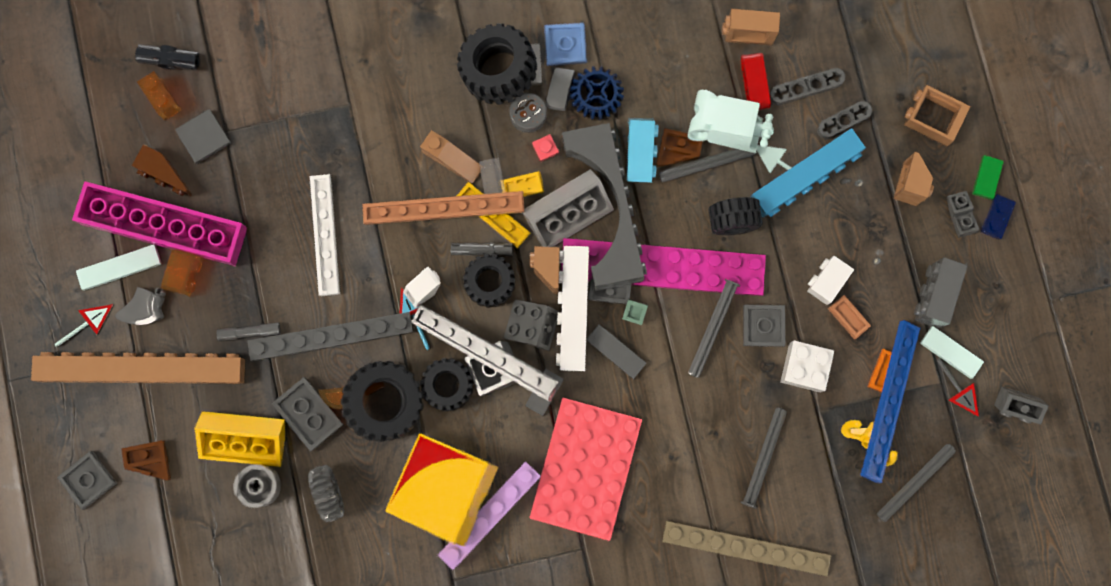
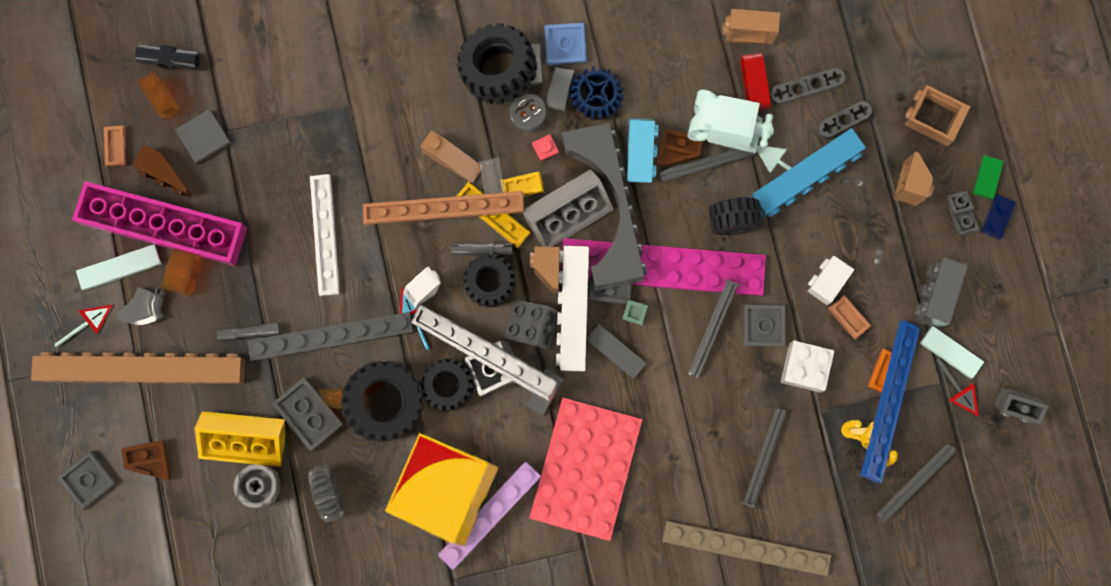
(115, 146): none -> nougat tile

